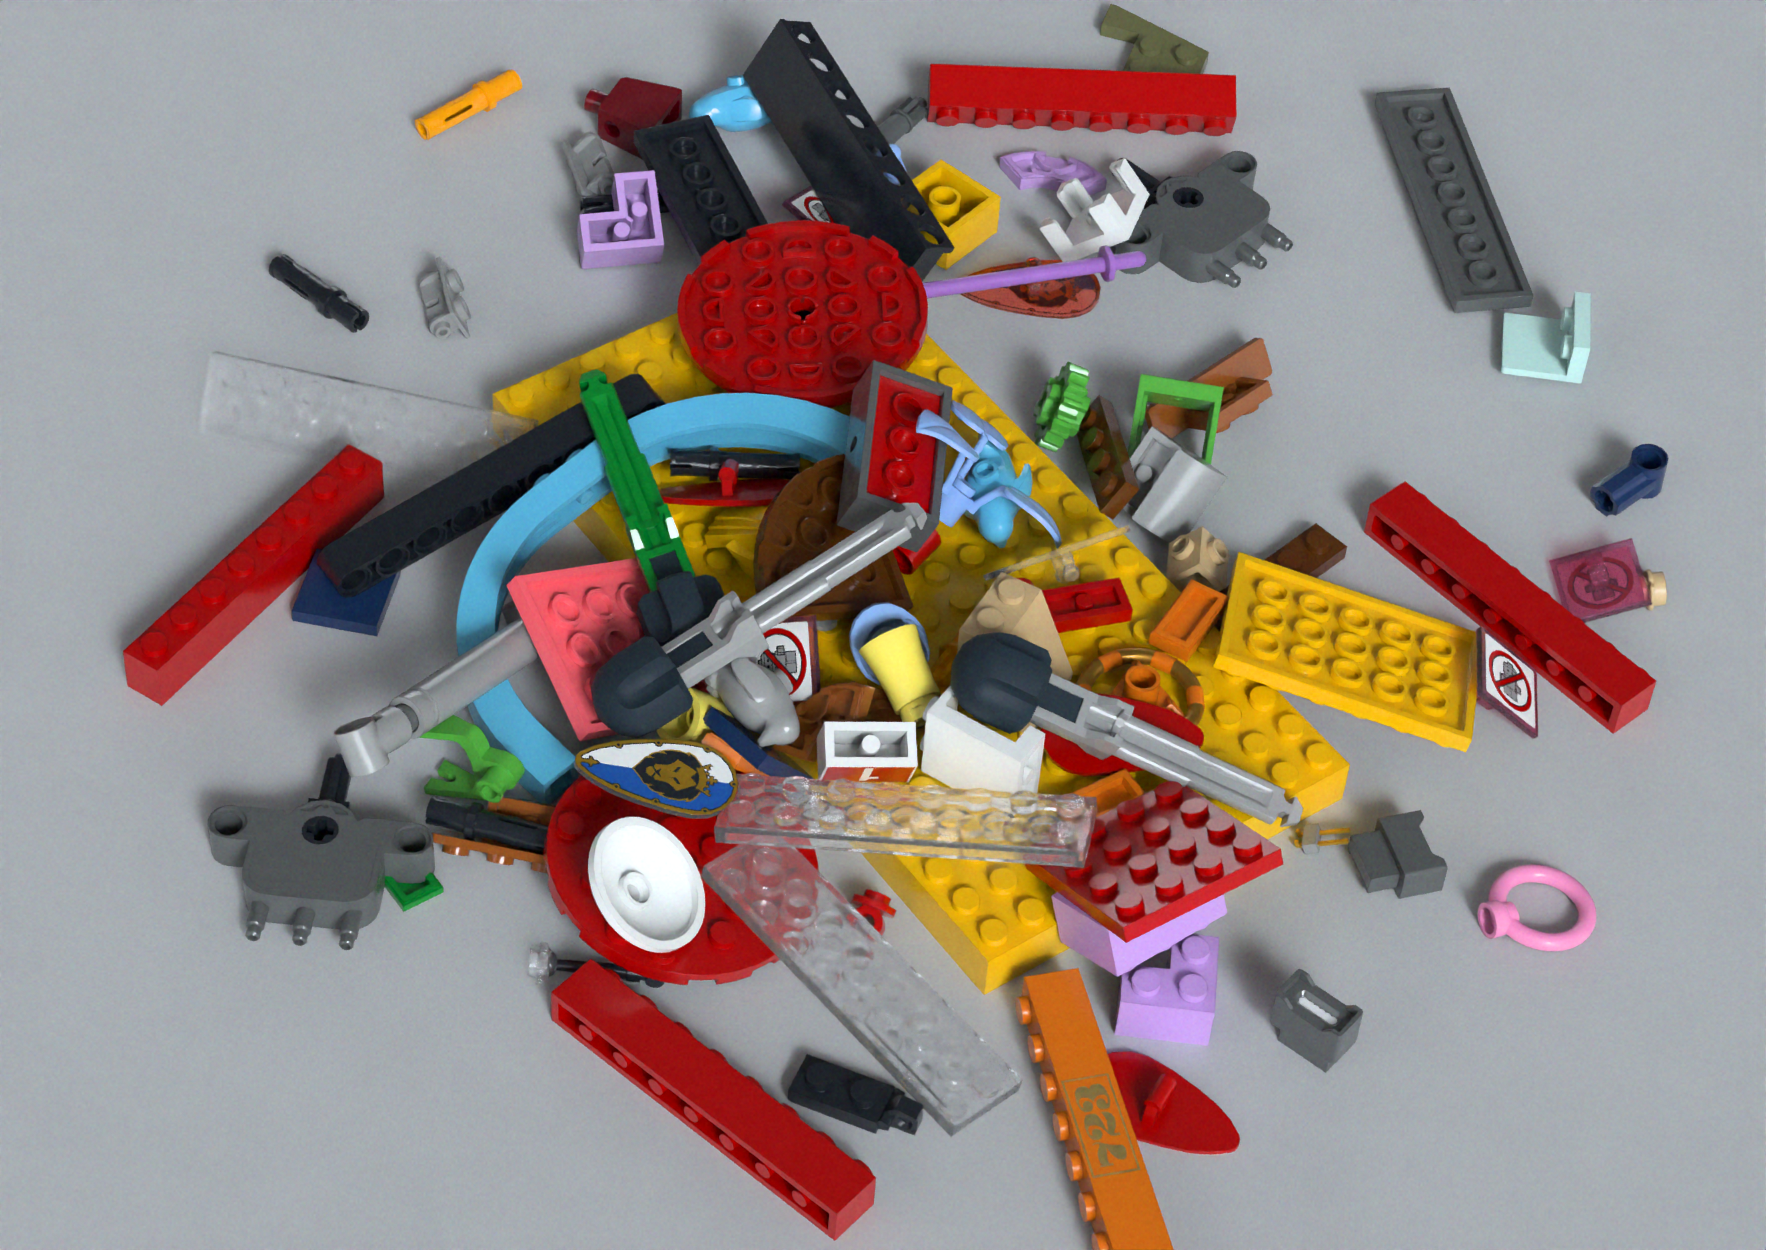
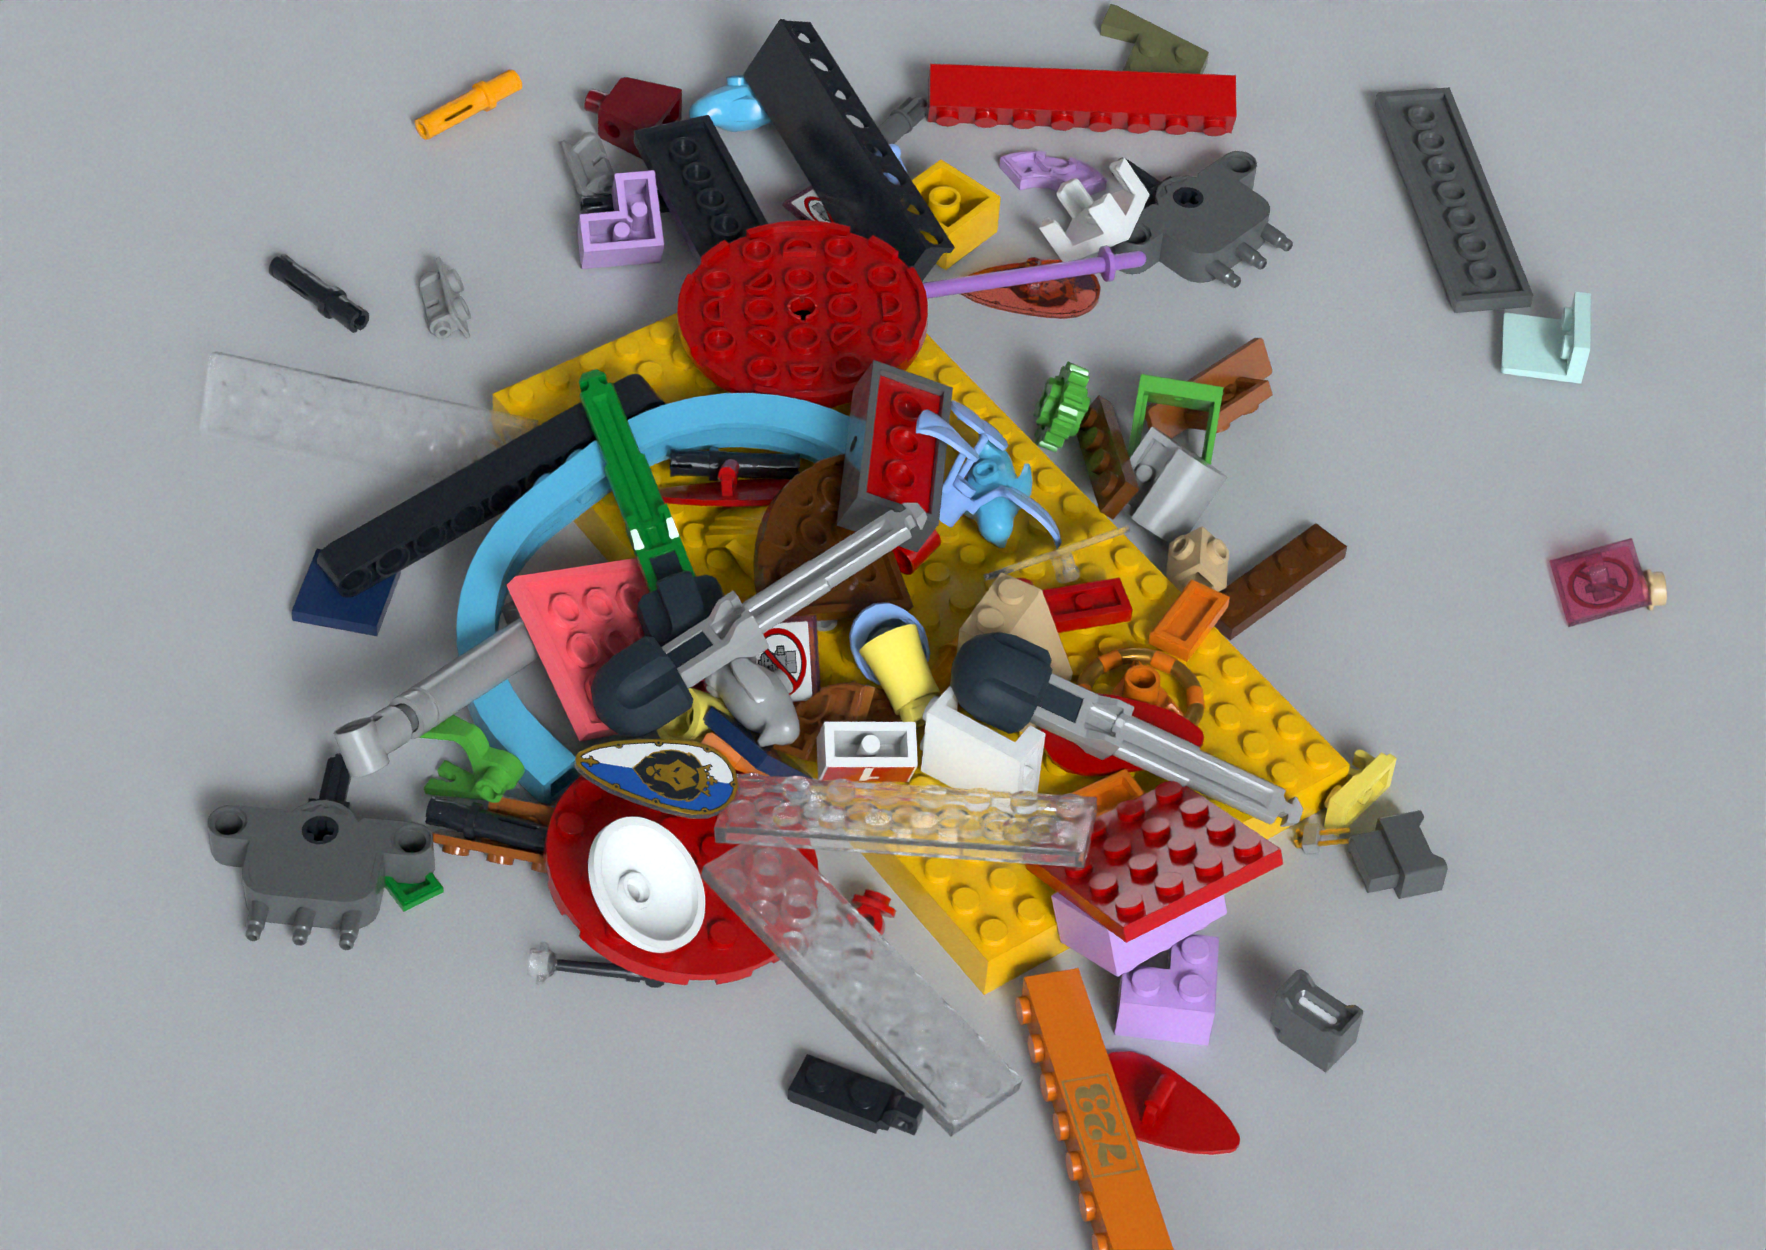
(253, 575): red brick -> none
(714, 1098): red brick -> none
(1349, 652): yellow plate -> none
(1361, 789): none -> light yellow plate
(1501, 917): bright pink piece -> none
(1506, 683): piece -> none
(1510, 607): red brick -> none
(1634, 480): dark blue piece -> none

